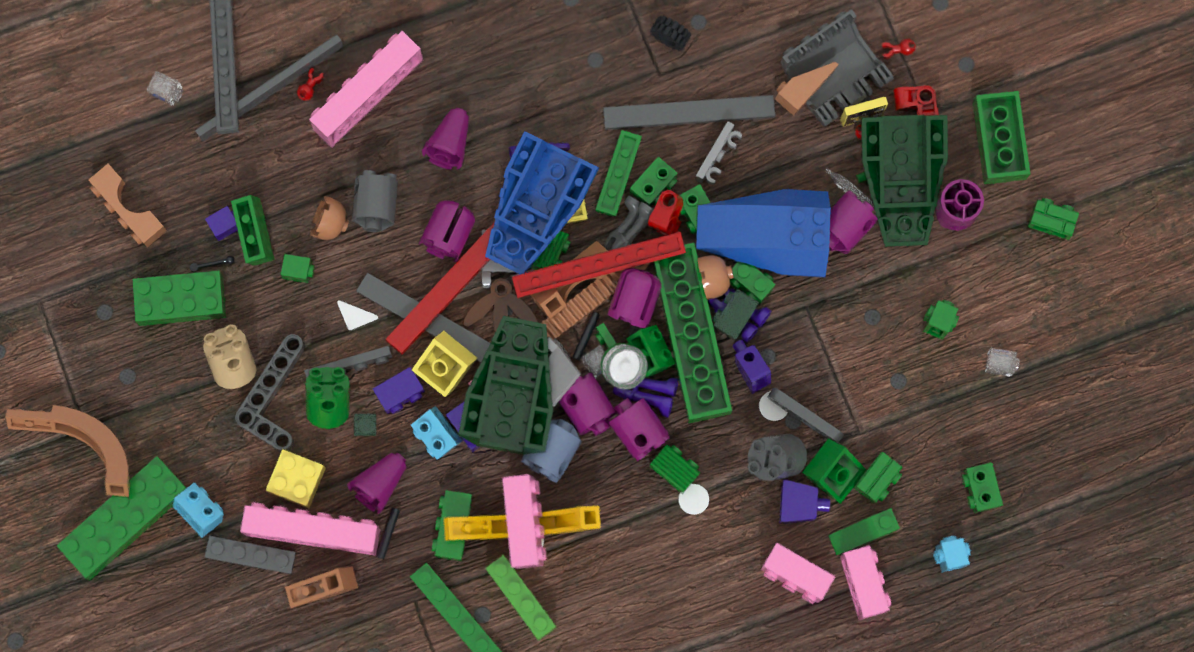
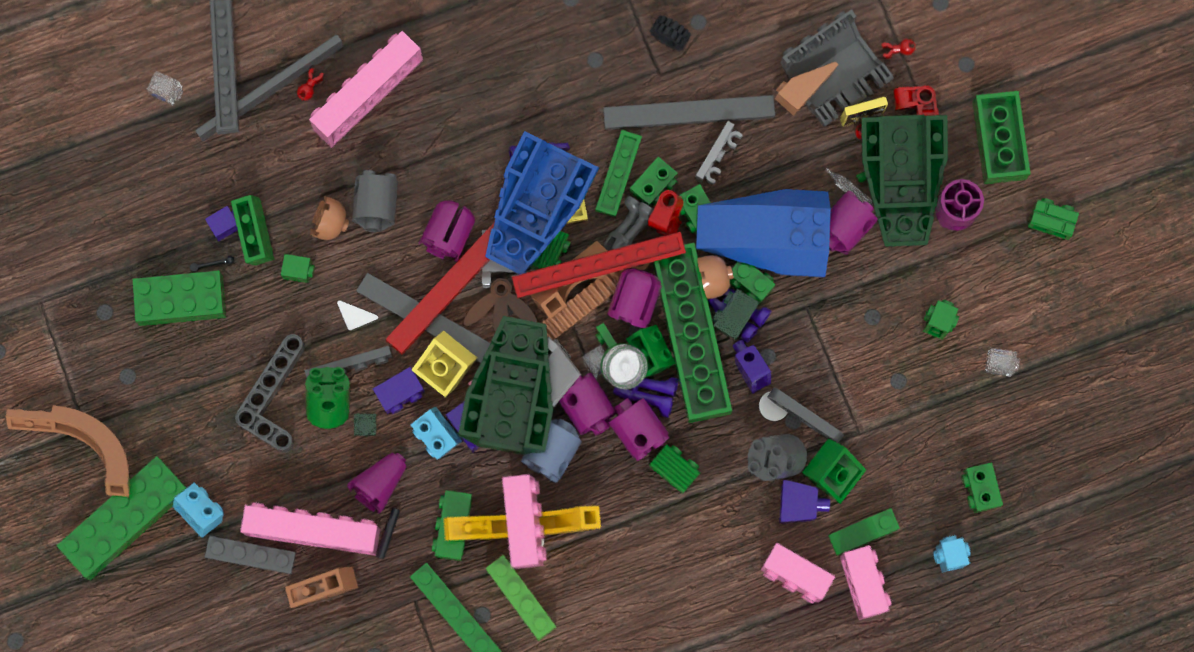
(110, 186): nougat arch -> none
(229, 357): tan cylinder -> none
(295, 479): light yellow brick -> none
(448, 141): magenta cone -> none
(586, 336): black piece -> none
(694, 499): white sticker -> none
(878, 478): green brick -> none

